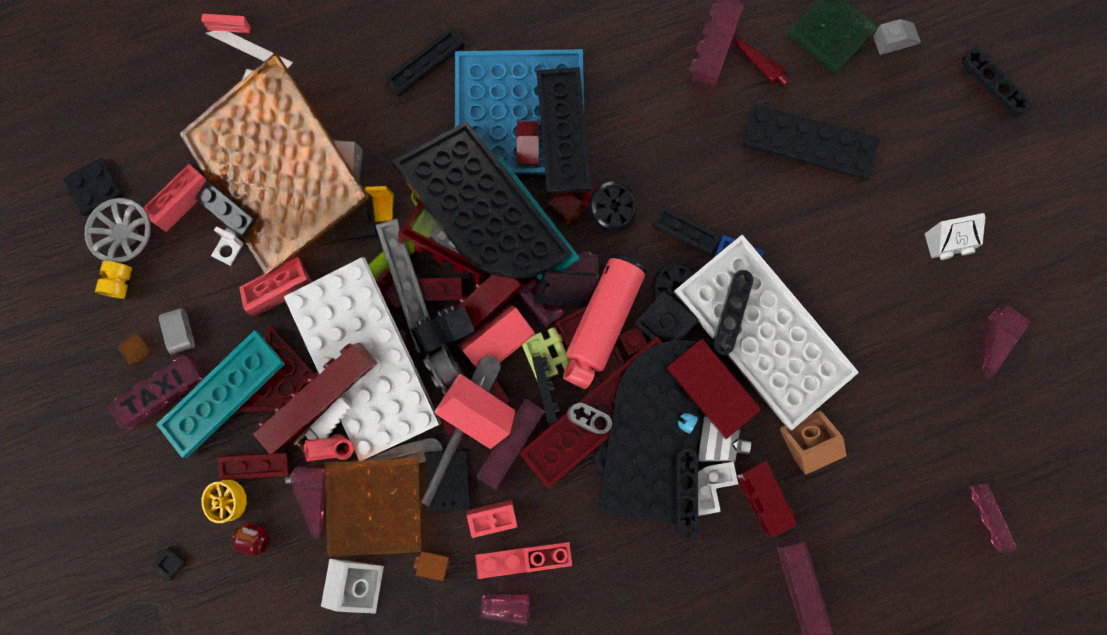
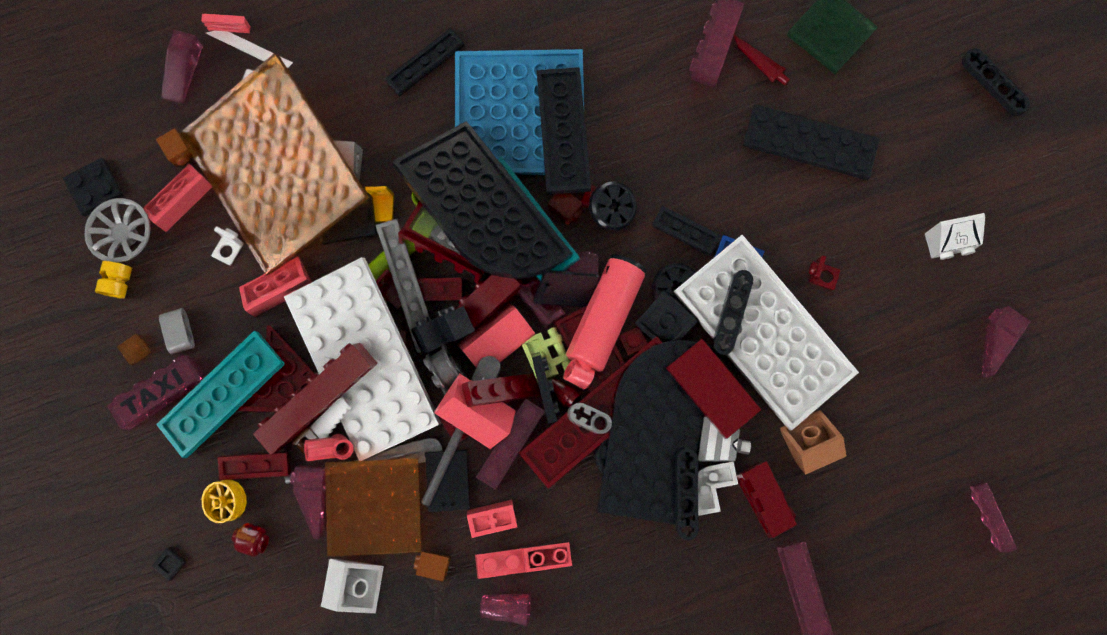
(175, 148): none -> dark orange brick
(180, 65): none -> clear pink slope
(226, 209): plate -> none
(500, 389): none -> dark red plate
(527, 143): dark red slope -> none
(565, 393): none -> dark red cone
(688, 423): medium azure hinge -> none
(817, 268): none -> dark red bracket
(895, 36): light grey slope -> none

